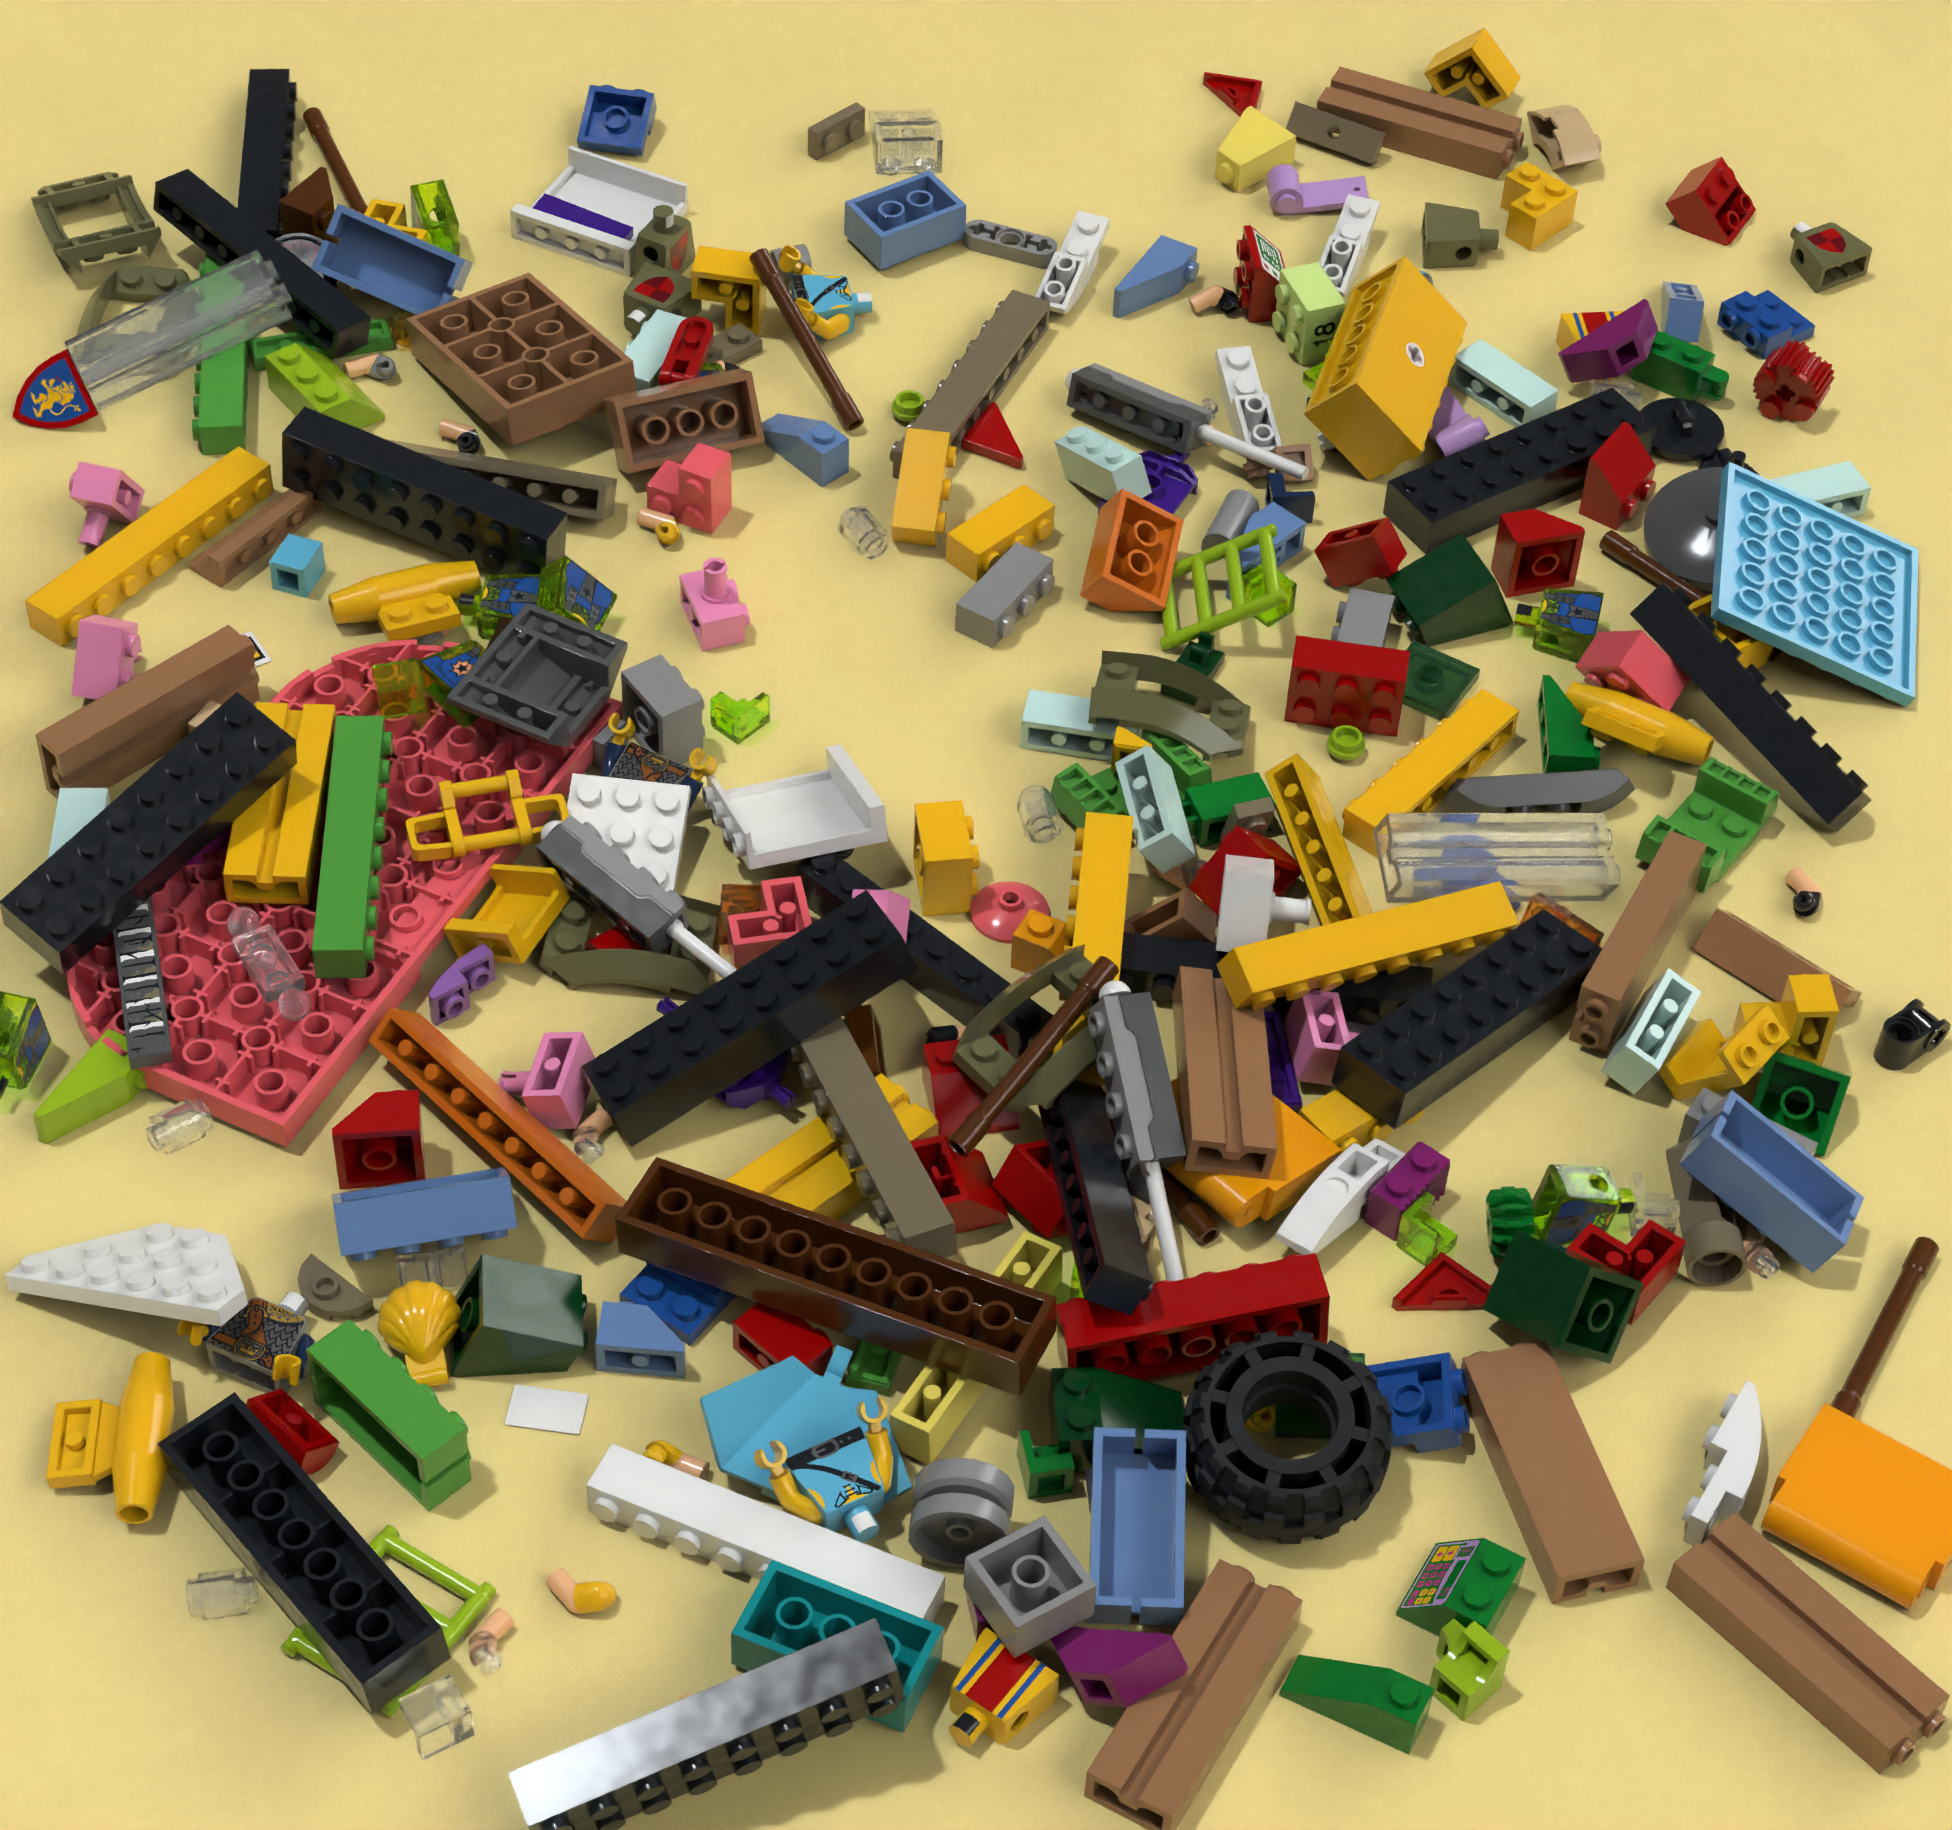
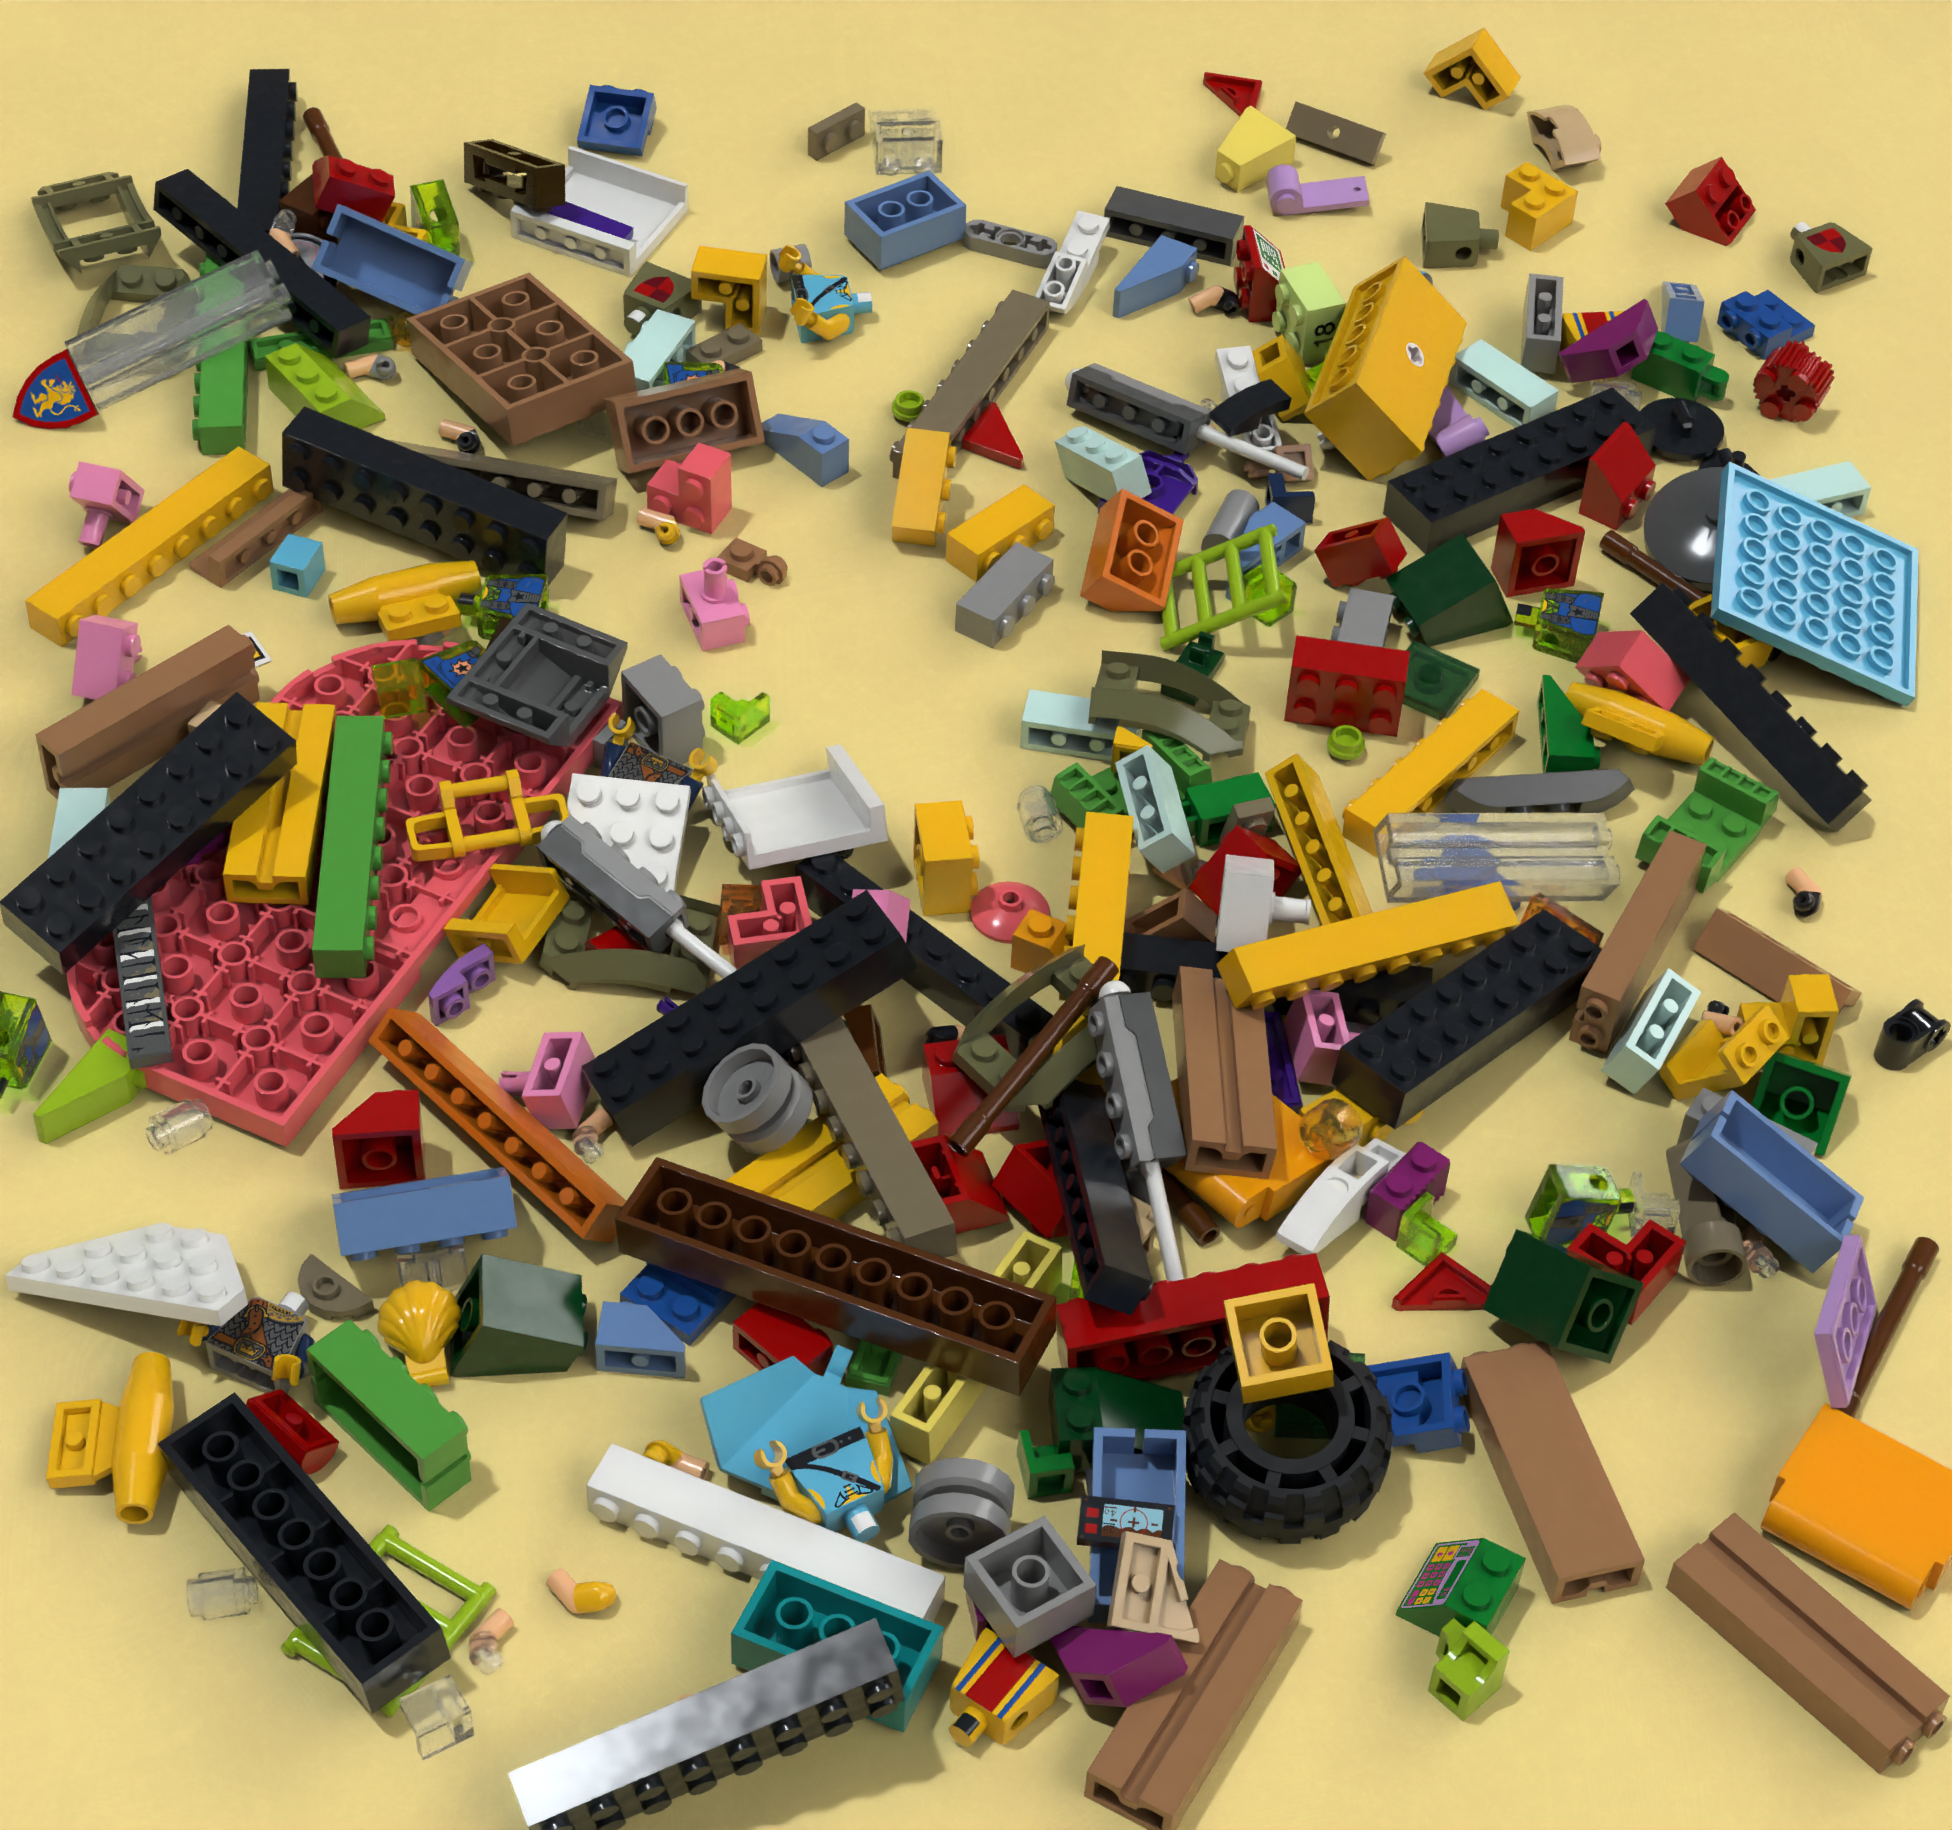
(269, 963): clear plate -> none
(283, 229): none -> arm
(352, 186): none -> red slope
(539, 189): none -> dark brown brick
(546, 1409): white sticker -> none
(574, 593): torso -> none
(665, 242): olive torso -> none
(687, 350): red plate -> none
(746, 560): none -> medium nougat plate
(757, 1098): none -> light grey wheel
(840, 399): reddish brown piece -> none
(863, 532): clear brick -> none
(1105, 1520): none -> tile
(1145, 217): none -> dark grey brick
(1148, 1590): none -> tan wing
(1244, 409): none -> black slope
(1278, 1343): none -> yellow brick
(1284, 366): none -> yellow slope
(1330, 1129): none -> clear yellow head
(1349, 241): white slope -> none
(1362, 1698): green slope -> none
(1426, 122): medium nougat brick -> none
(1505, 1212): green gear -> none
(1542, 323): none -> light grey brick
(1719, 1014): none -> light nougat arm
(1729, 1464): white slope -> none
(1845, 1321): none -> lavender tile

